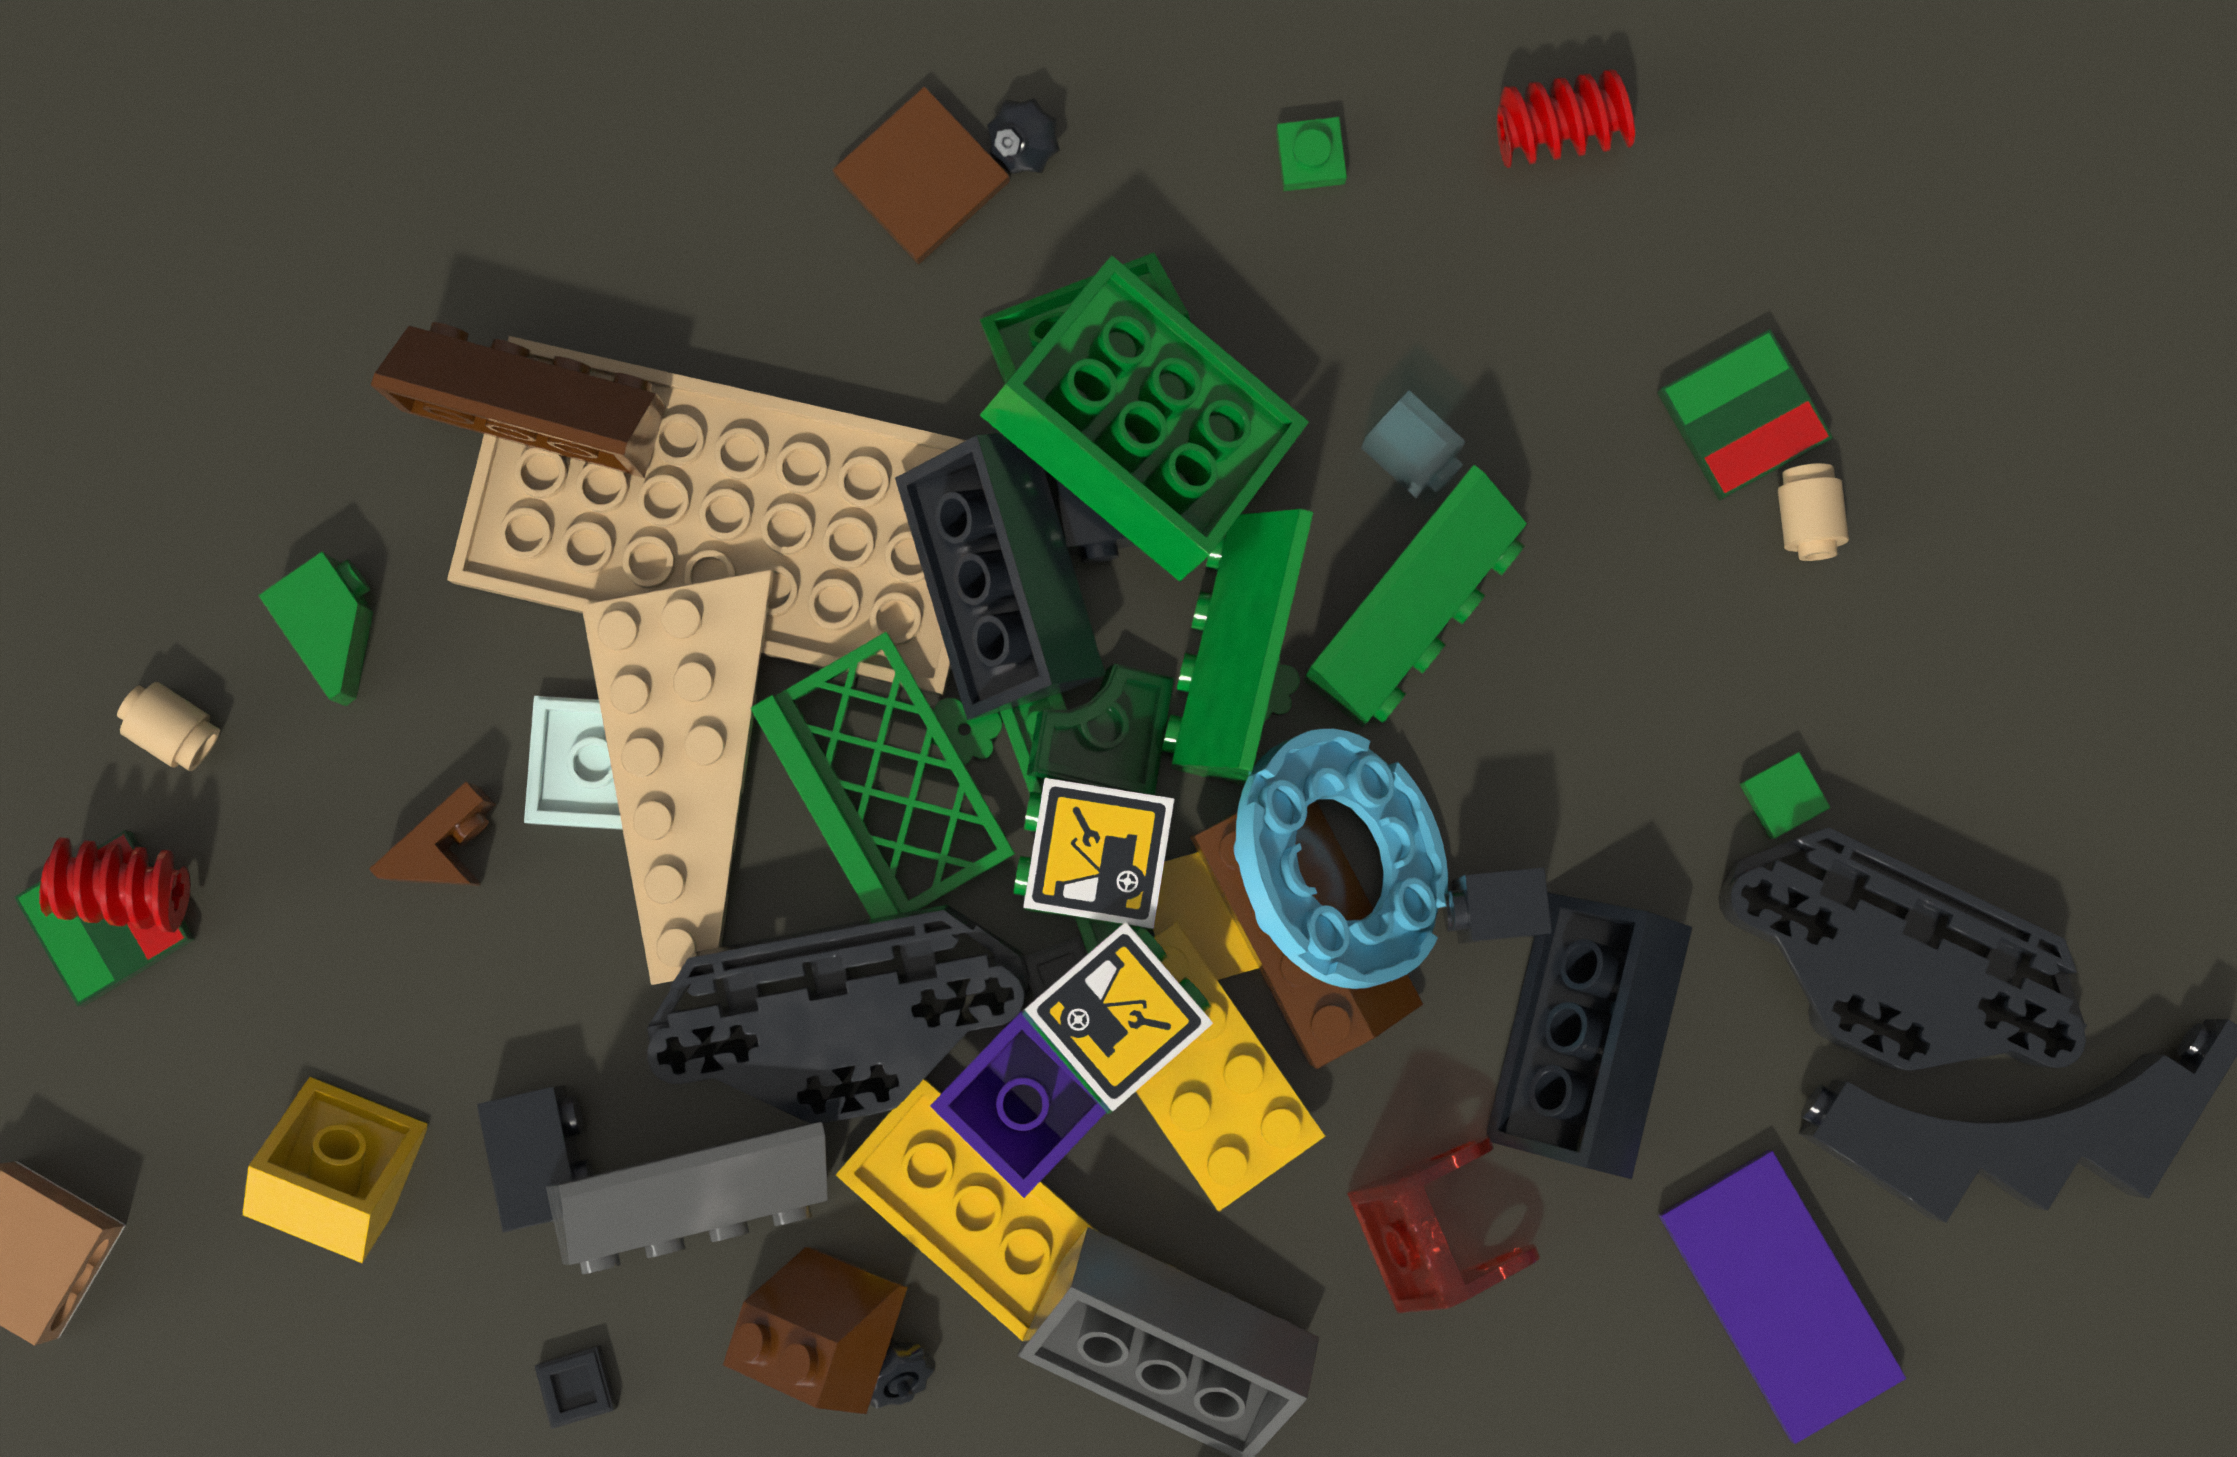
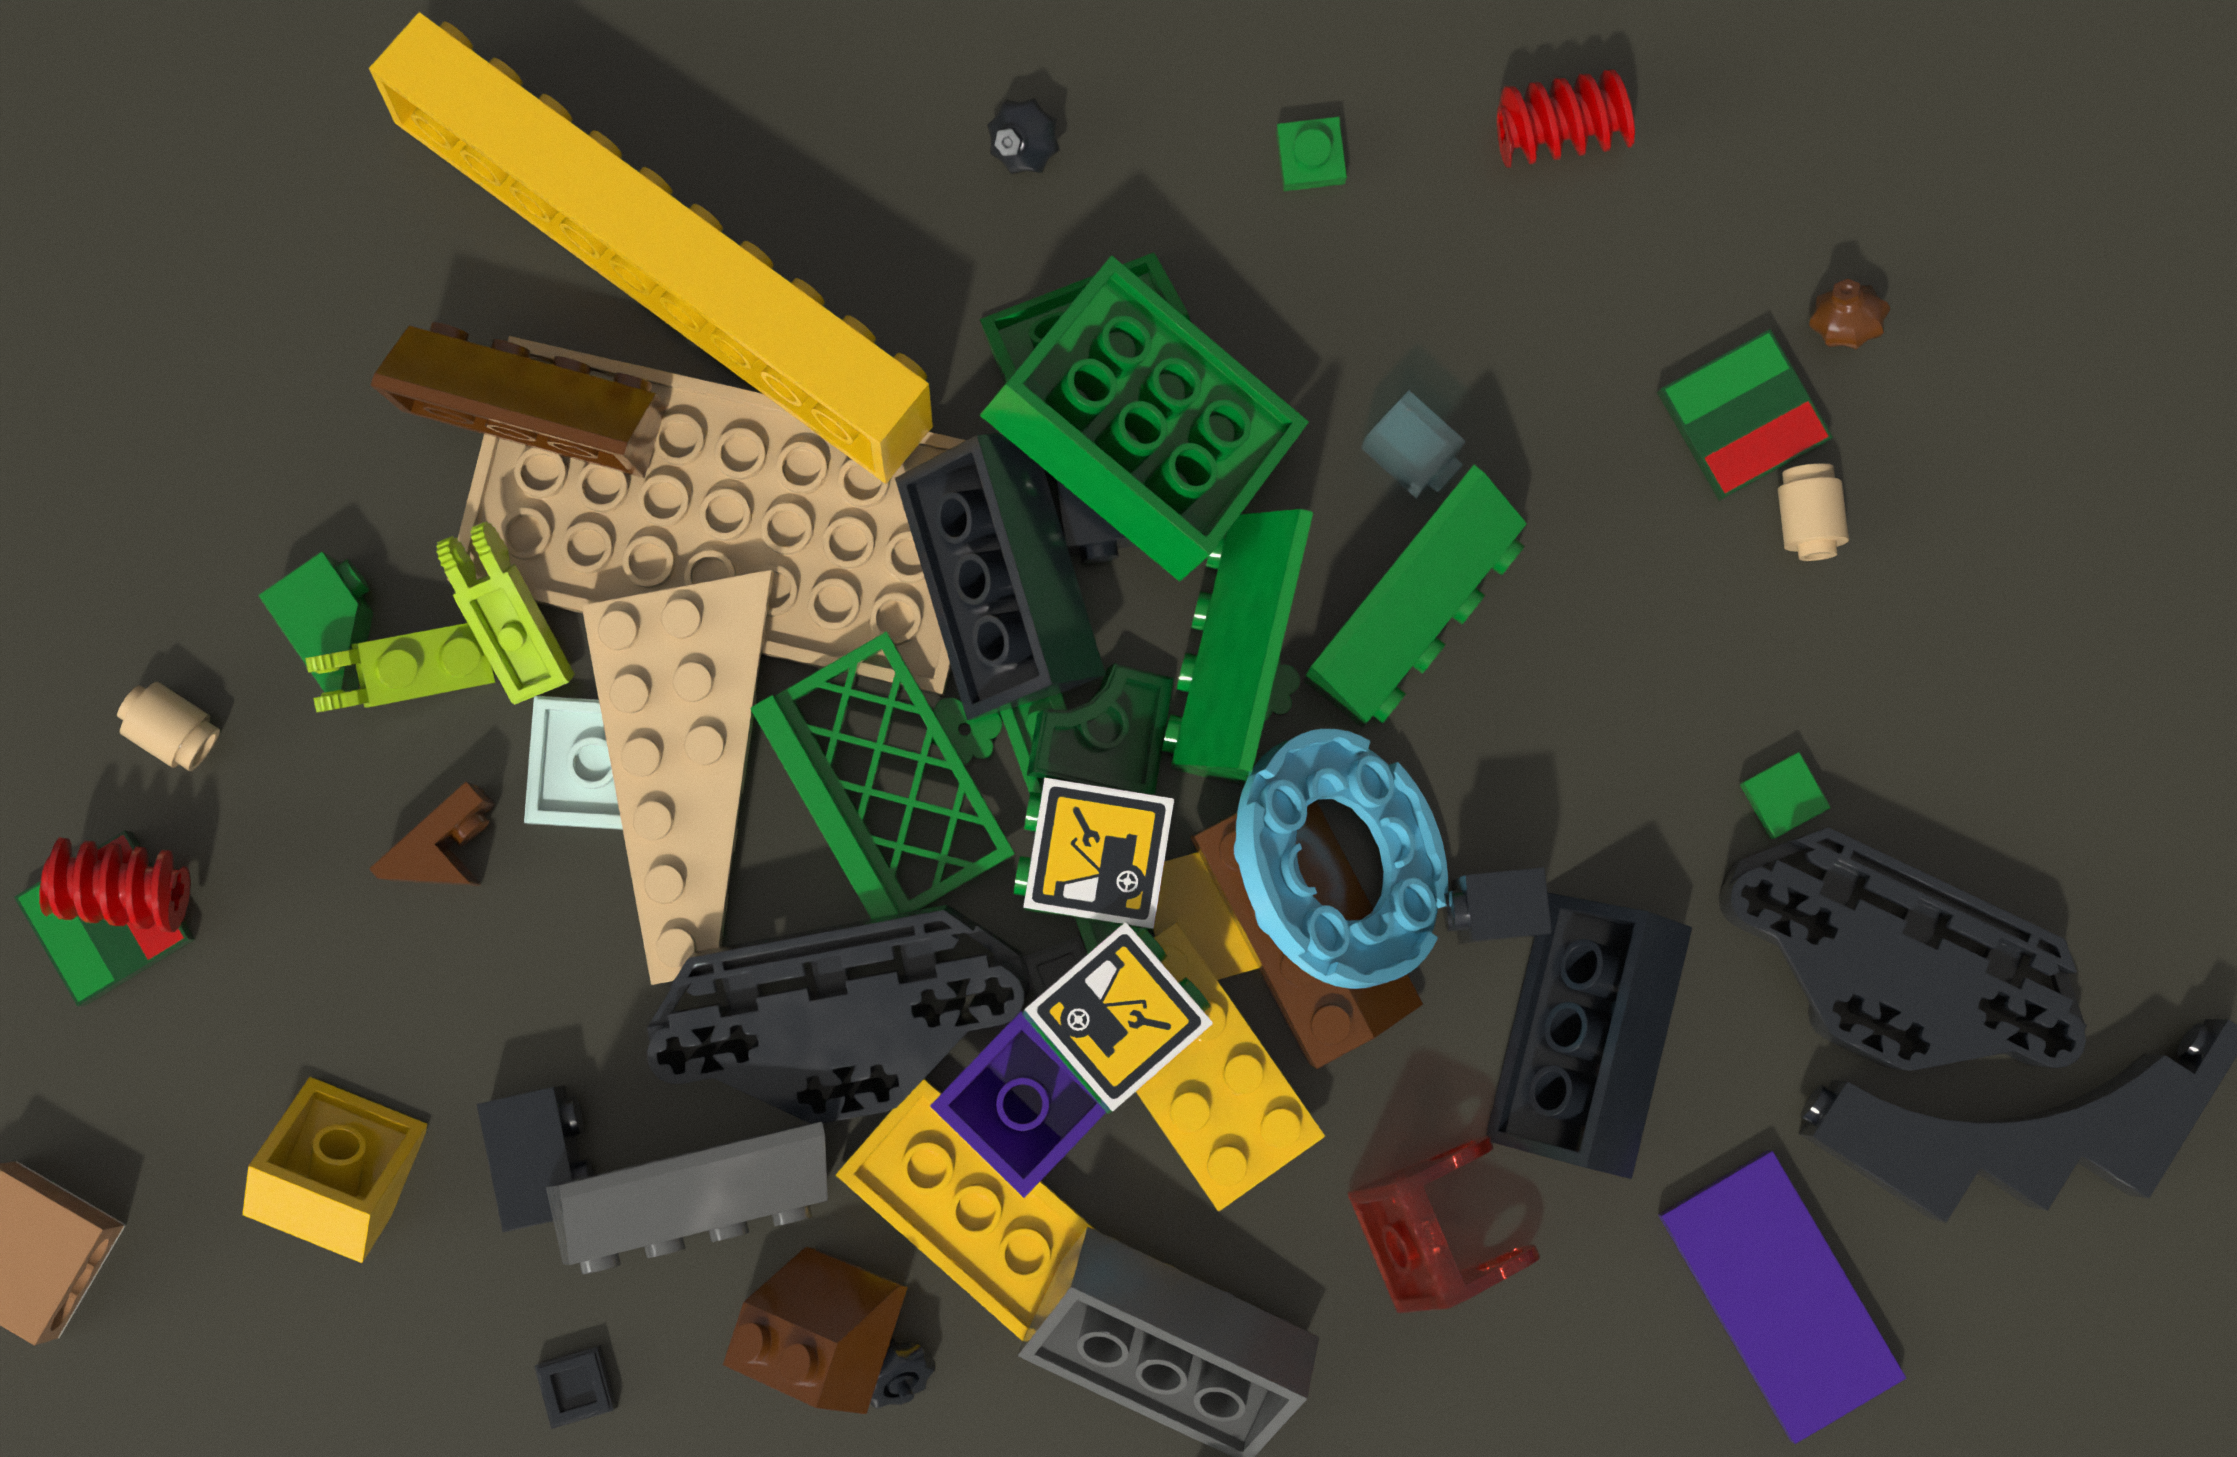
(406, 667): none -> lime hinge
(504, 616): none -> lime hinge
(655, 246): none -> yellow brick
(921, 175): reddish brown tile -> none
(1849, 315): none -> reddish brown piece

